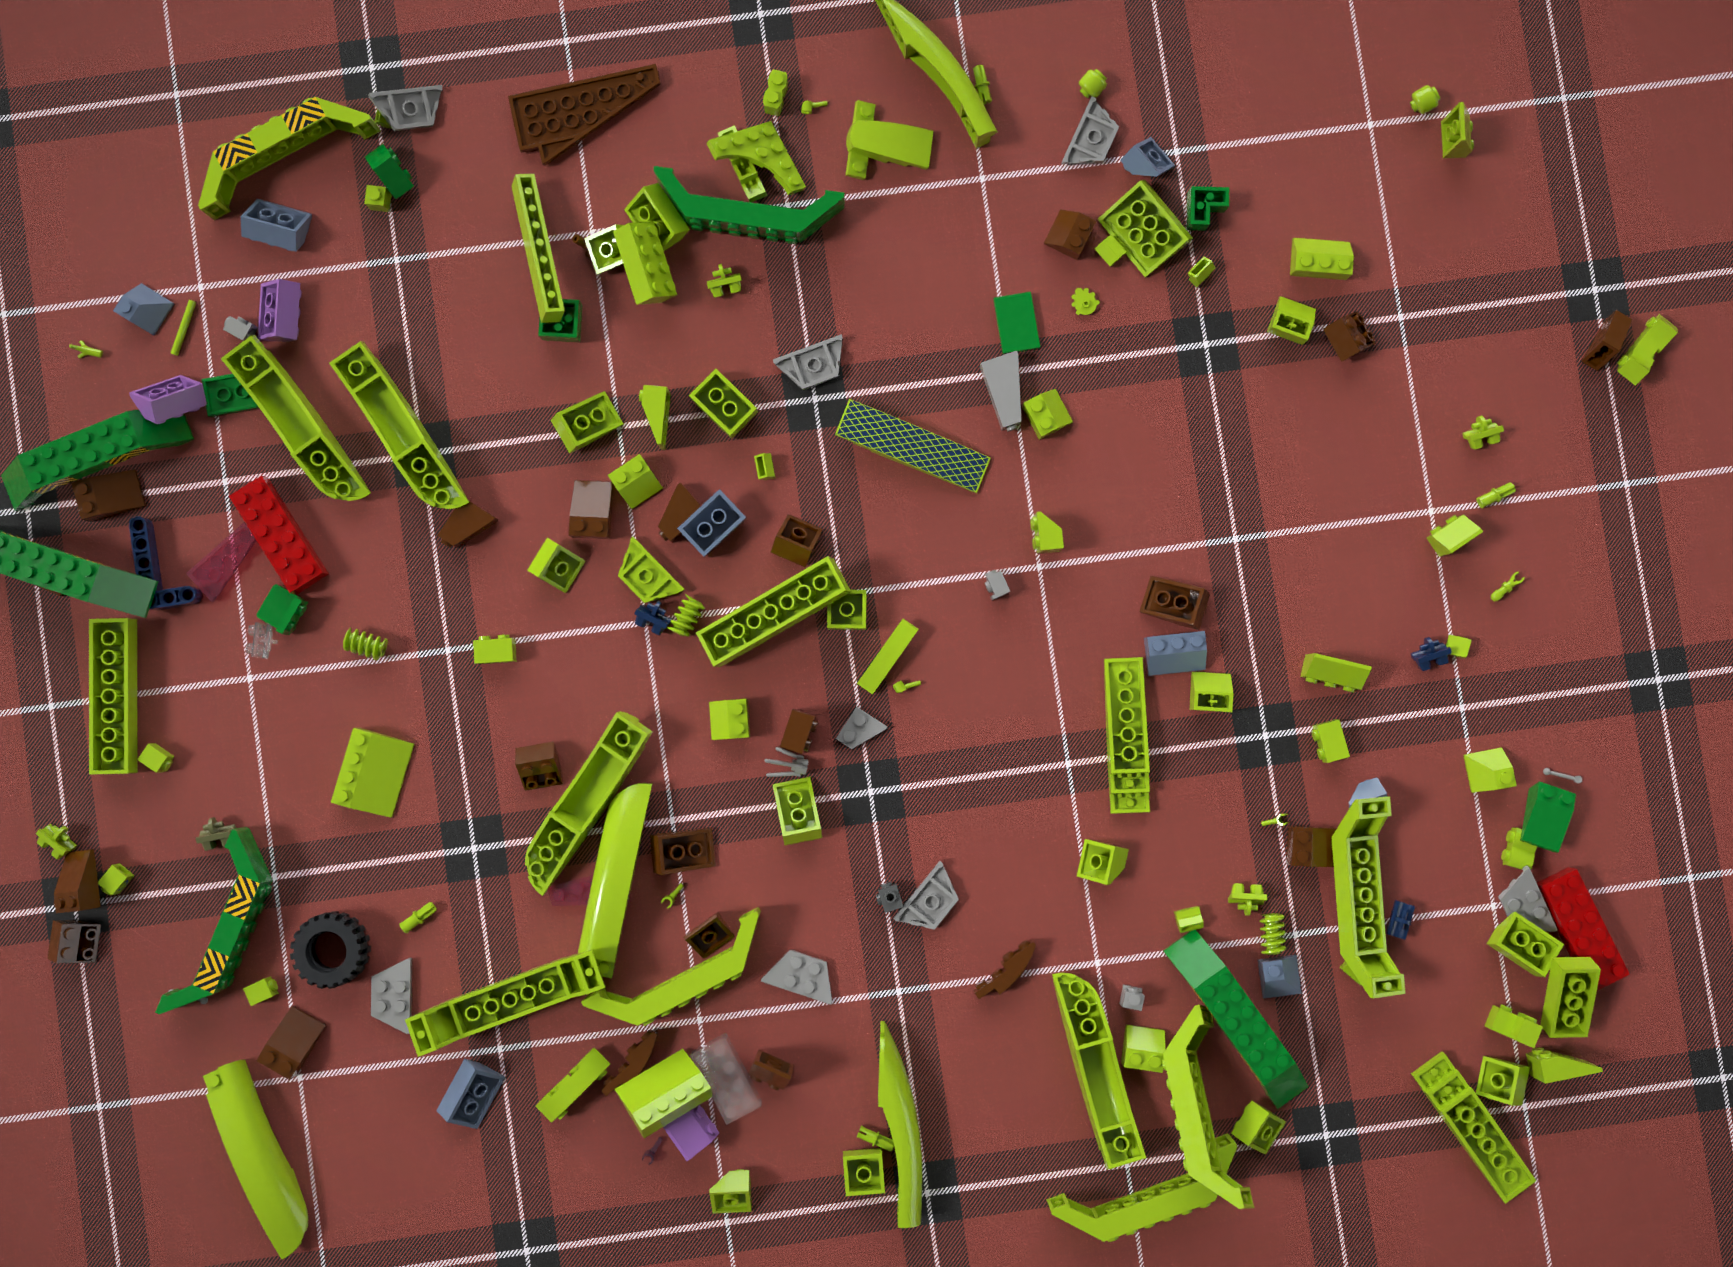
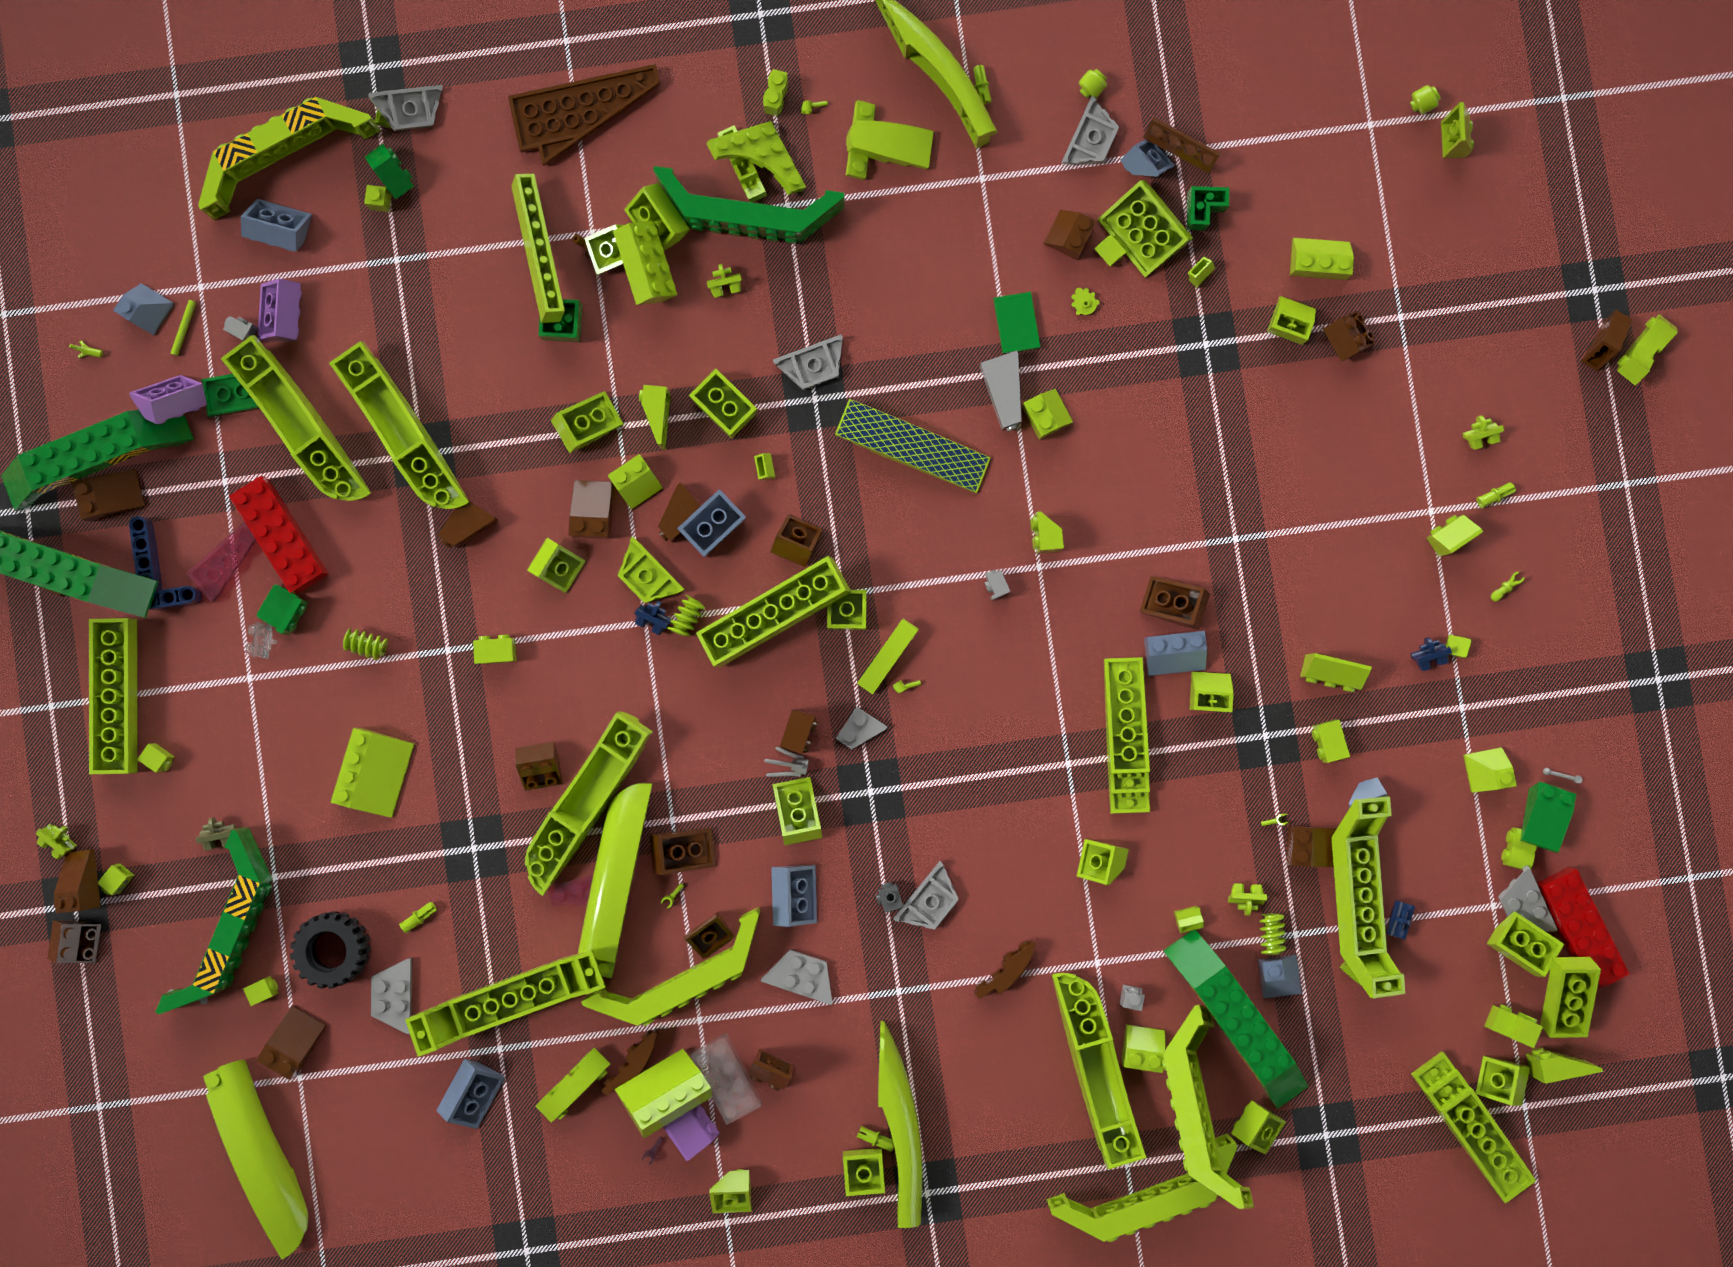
(729, 719): lime slope -> none
(794, 895): none -> sand blue slope
(1181, 145): none -> reddish brown fence

